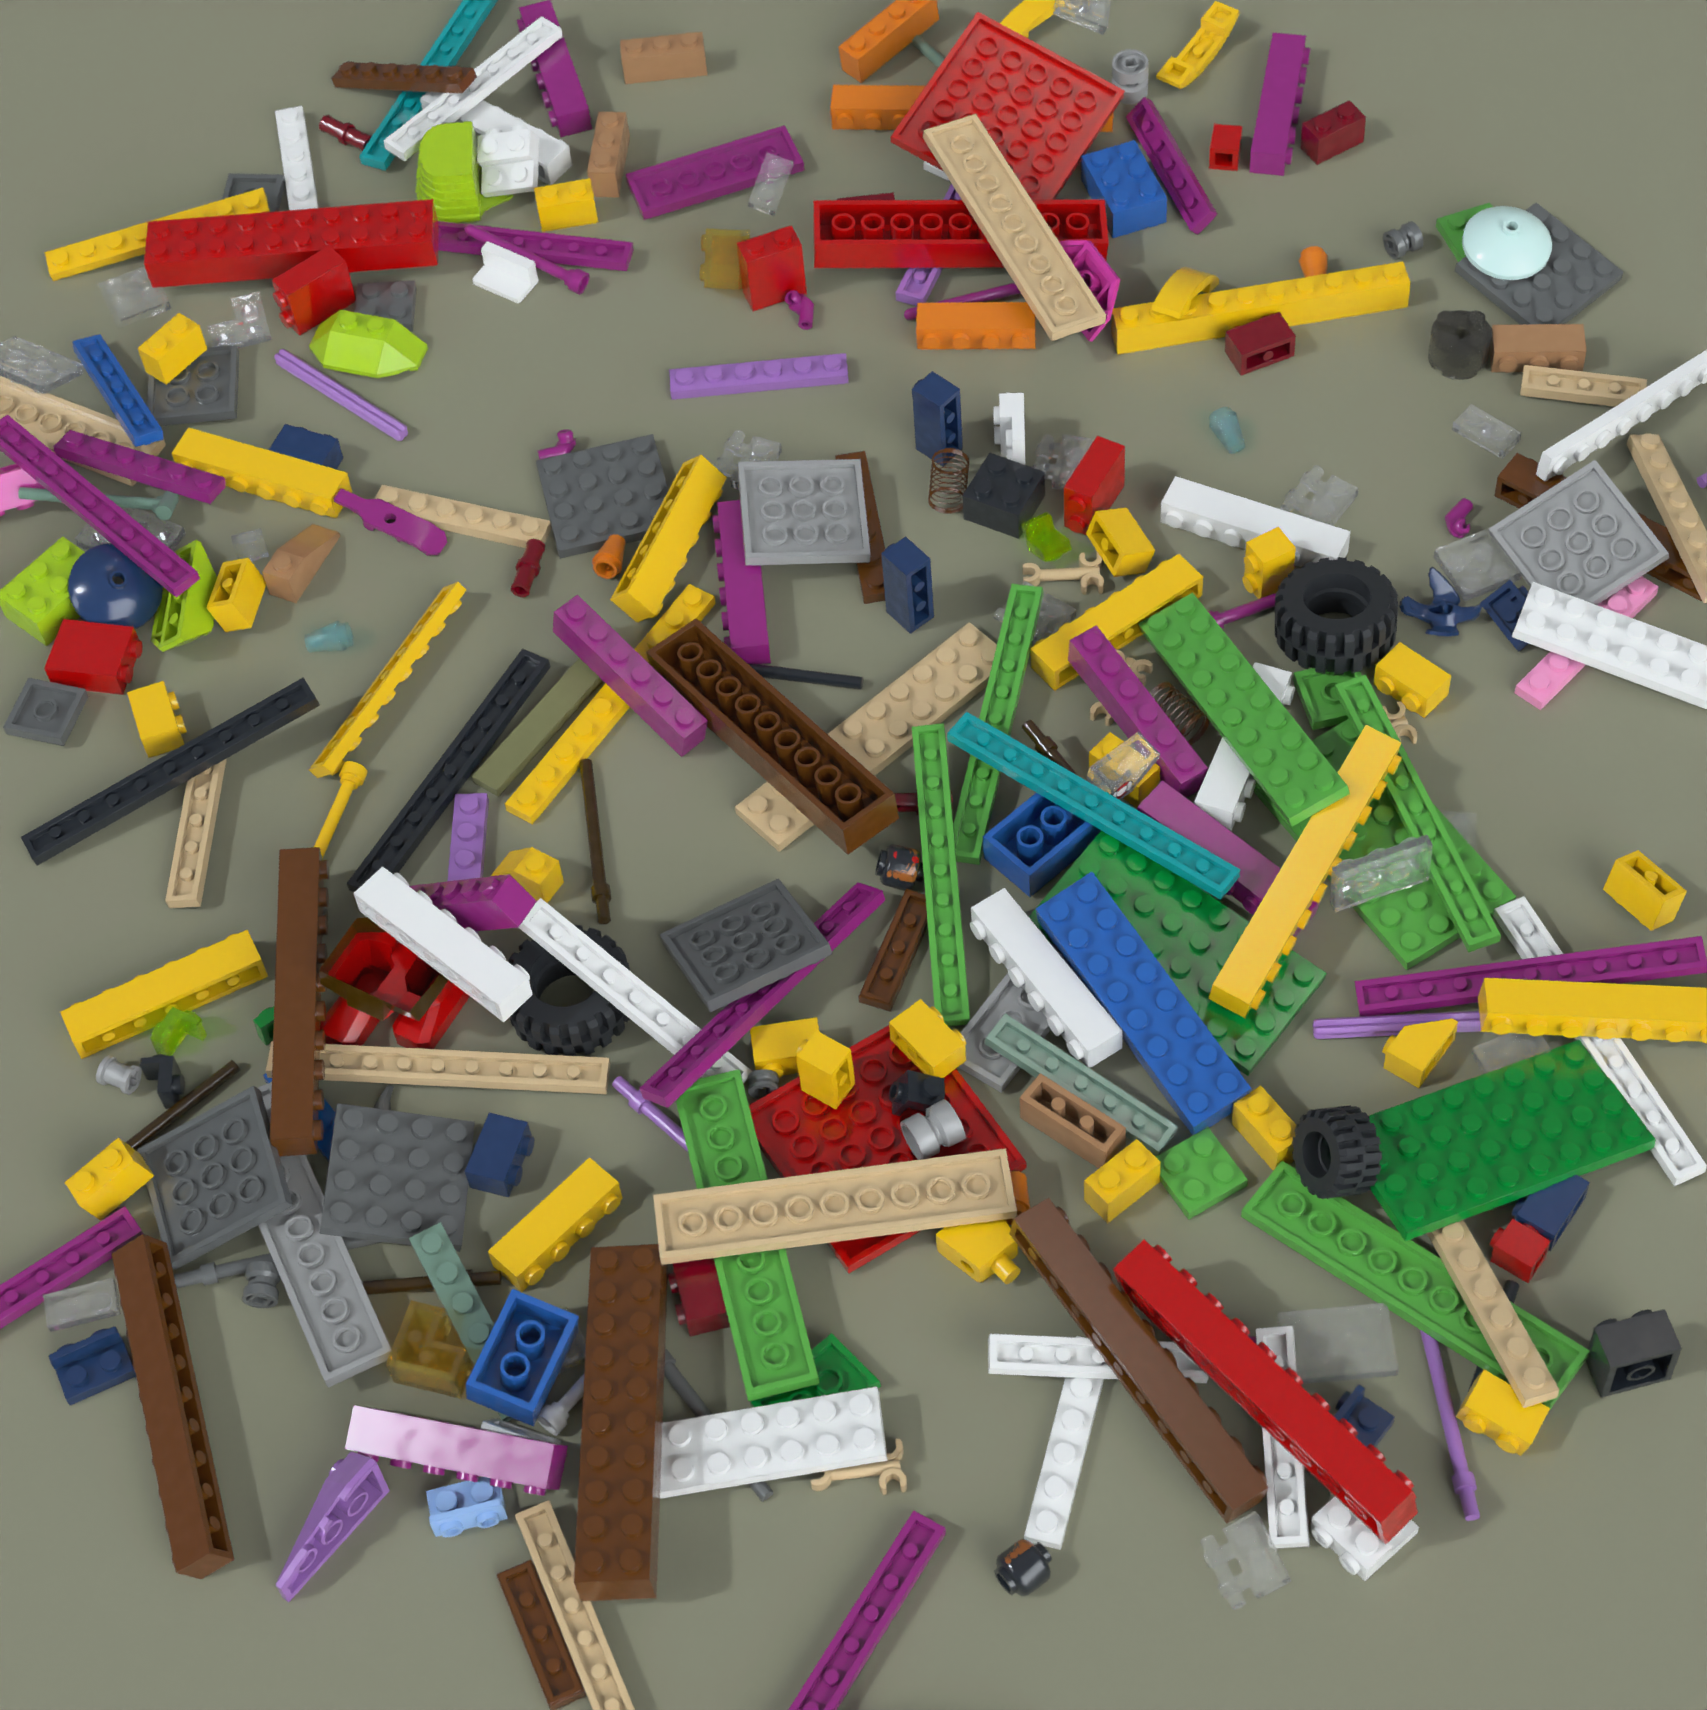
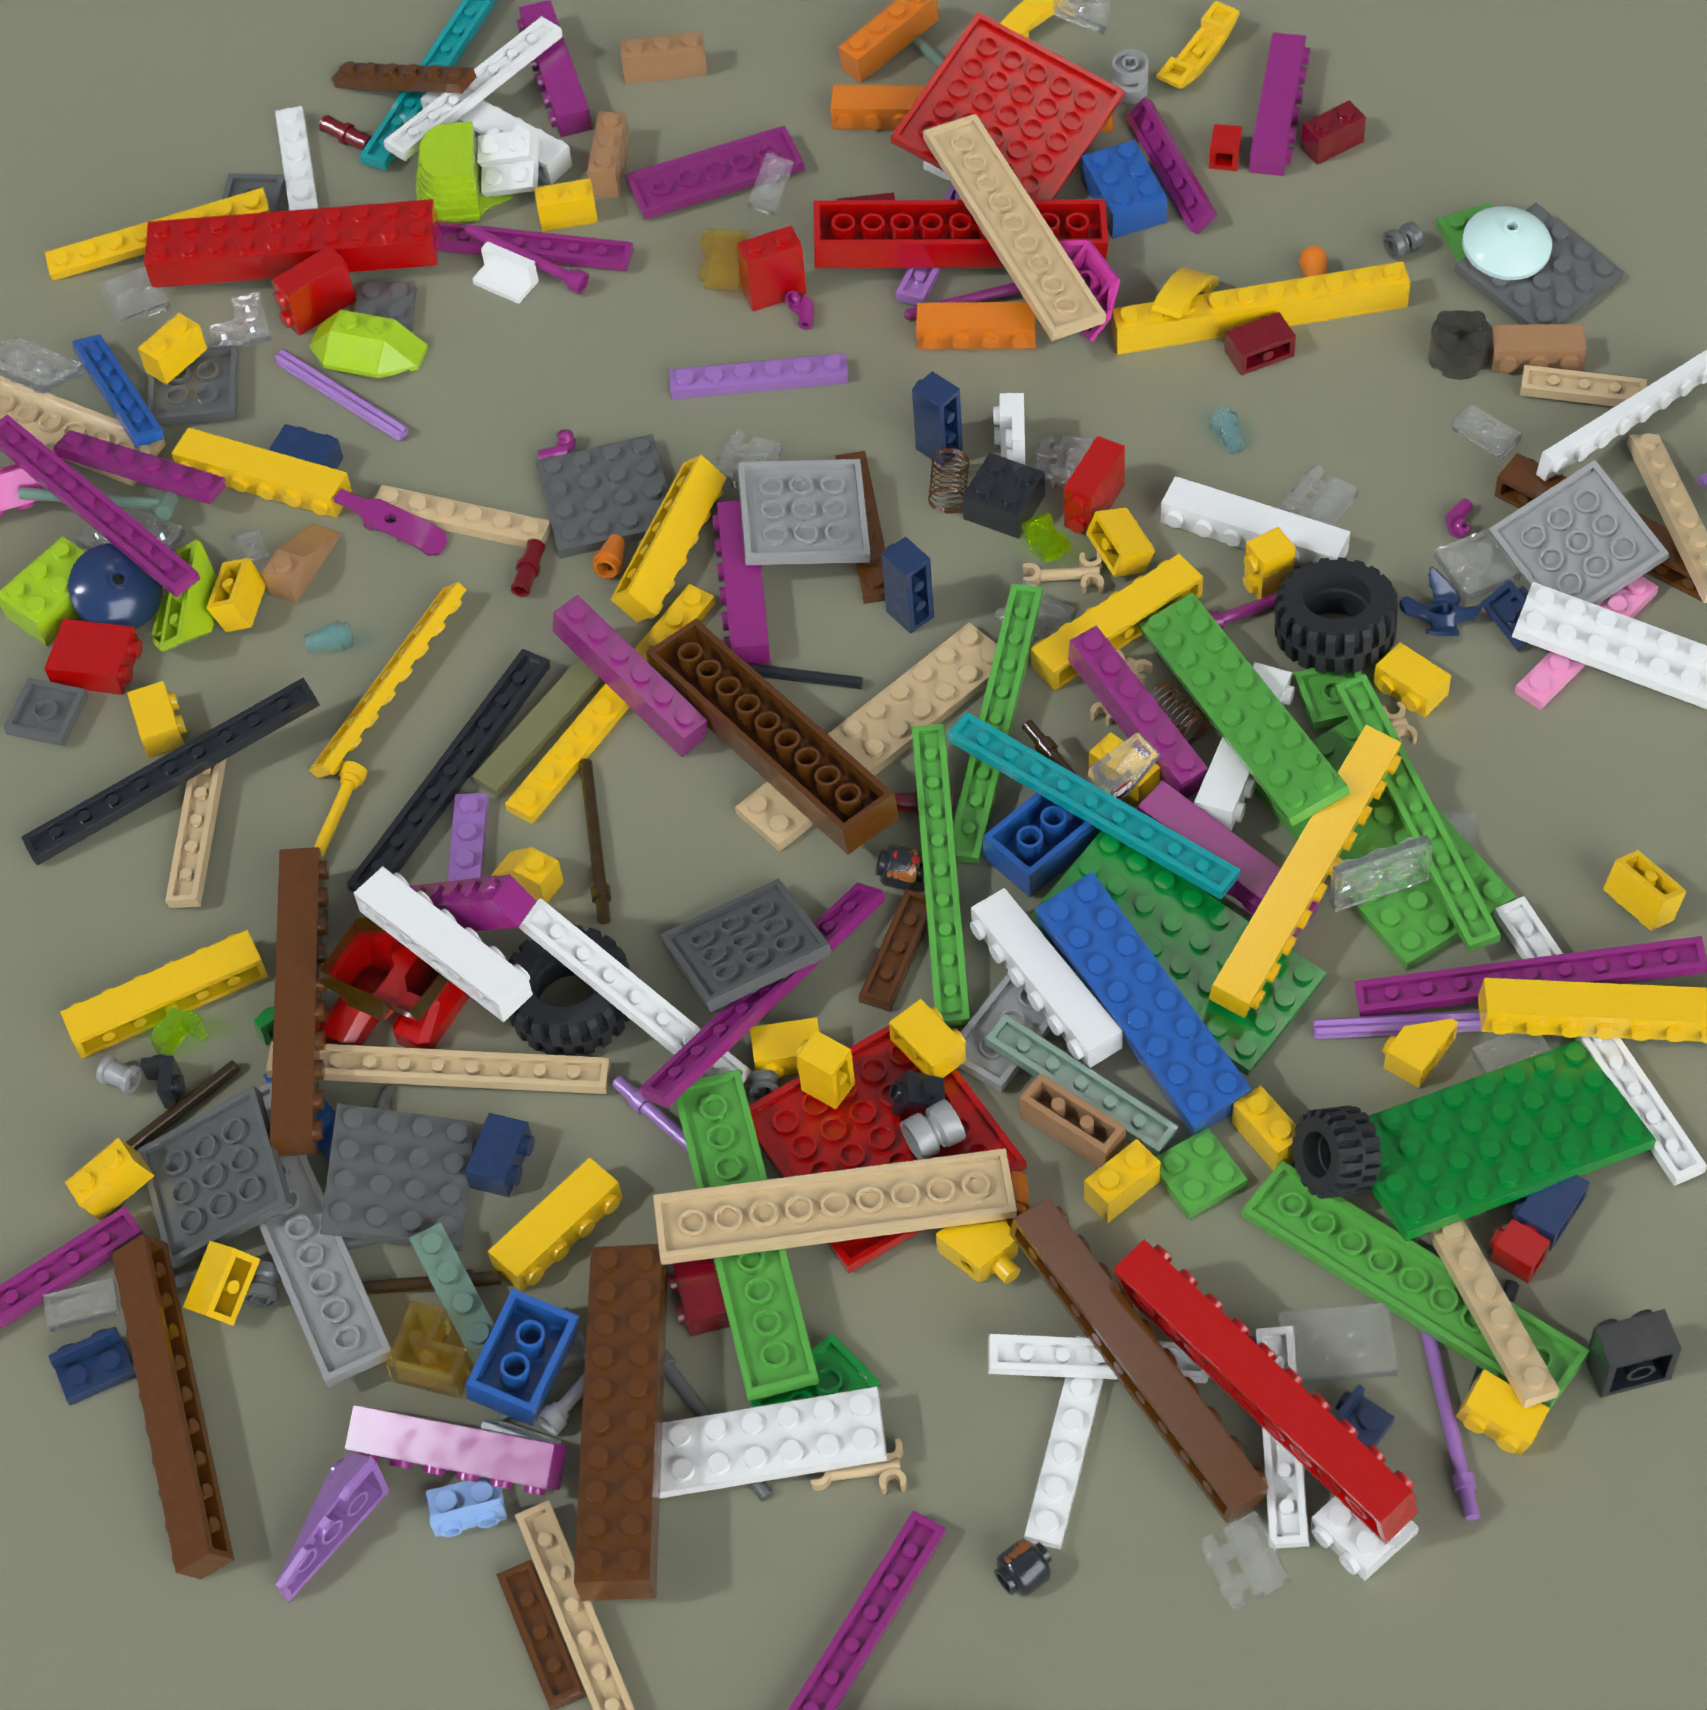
(221, 1283): none -> yellow brick

